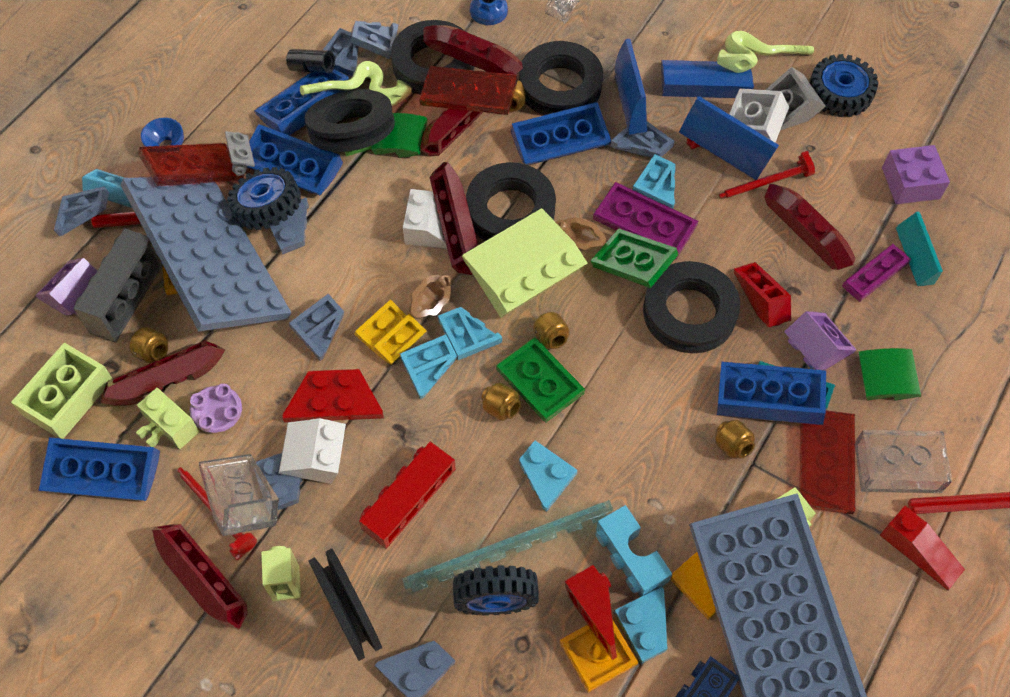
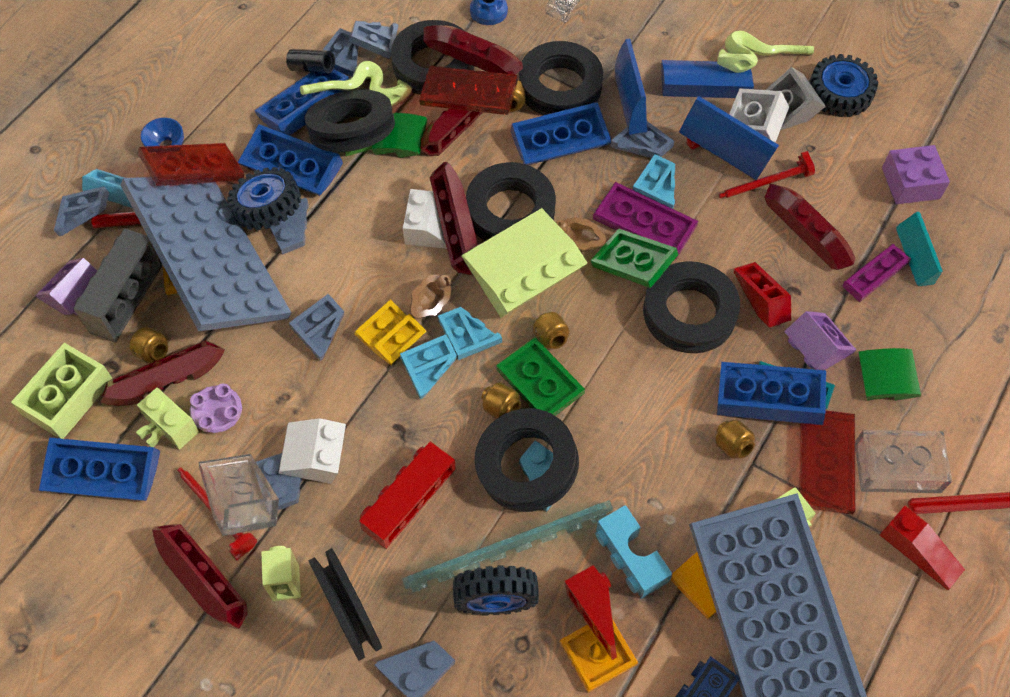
(239, 152): light grey hinge -> none
(333, 397): red wing -> none
(541, 491): none -> black tyre
(645, 624): medium azure wing -> none

